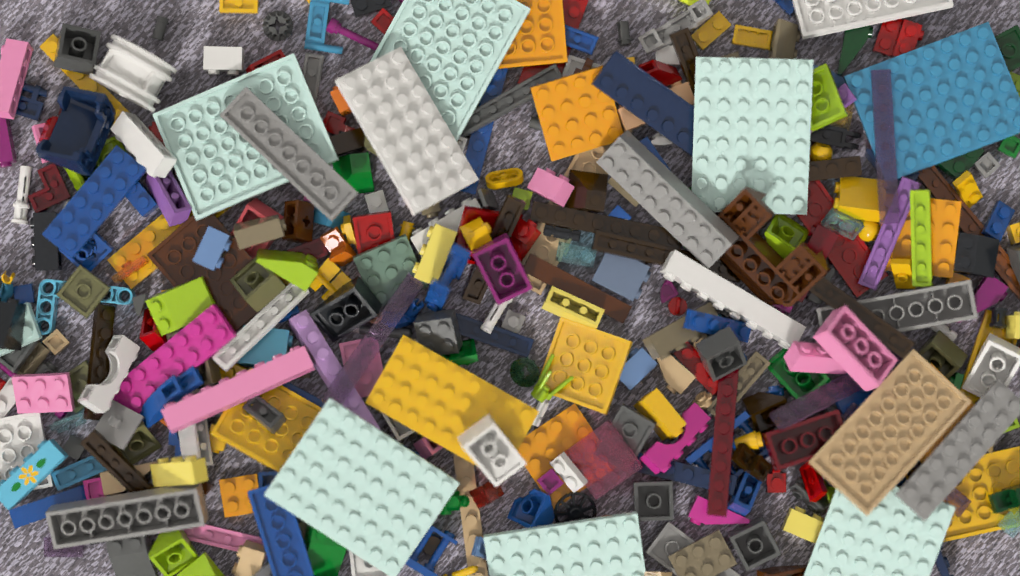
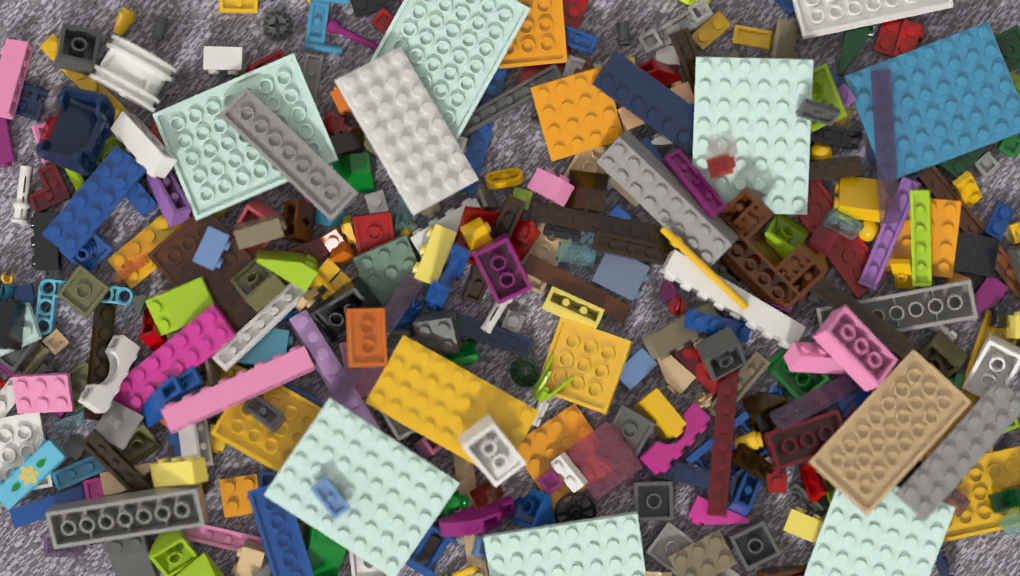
(124, 20): none -> yellow cone
(307, 300): none -> tan plate
(330, 497): none -> medium blue plate
(366, 337): none -> orange tile
(404, 216): none -> clear light blue plate
(473, 521): none -> magenta slope
(676, 242): none -> yellow bar
(695, 183): none -> magenta plate
(720, 165): none -> clear red brick
(817, 112): none -> dark grey plate

